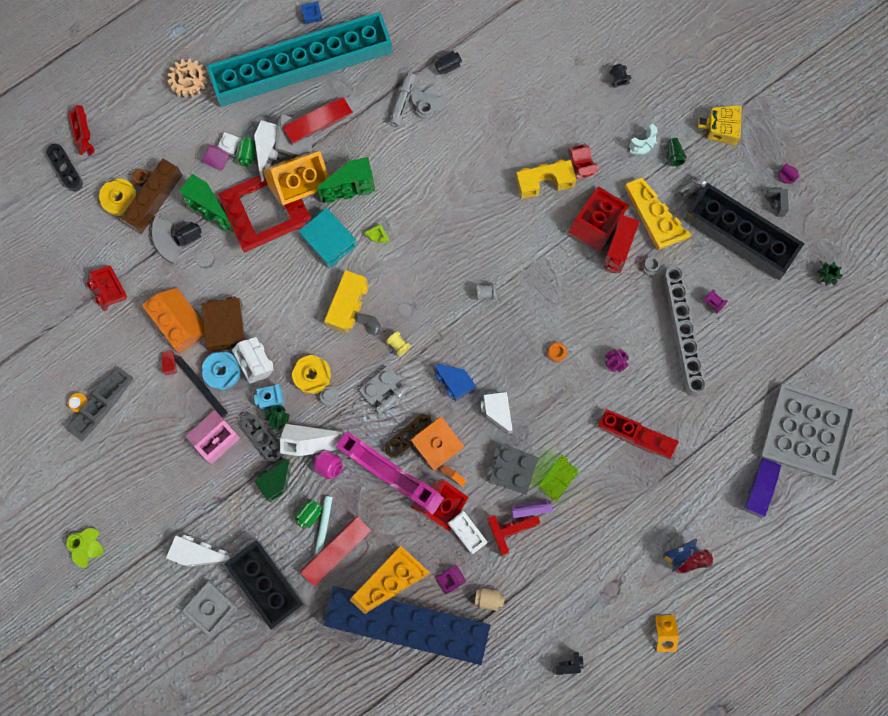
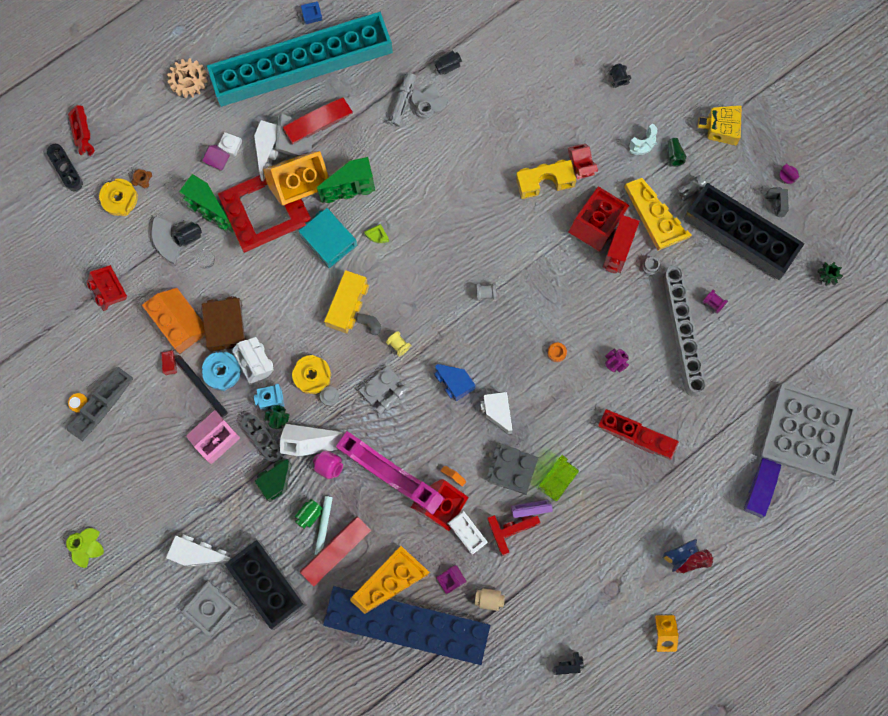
(151, 196): reddish brown brick -> none
(246, 152): green brick -> none
(395, 442): dark brown beam -> none
(437, 443): orange plate -> none

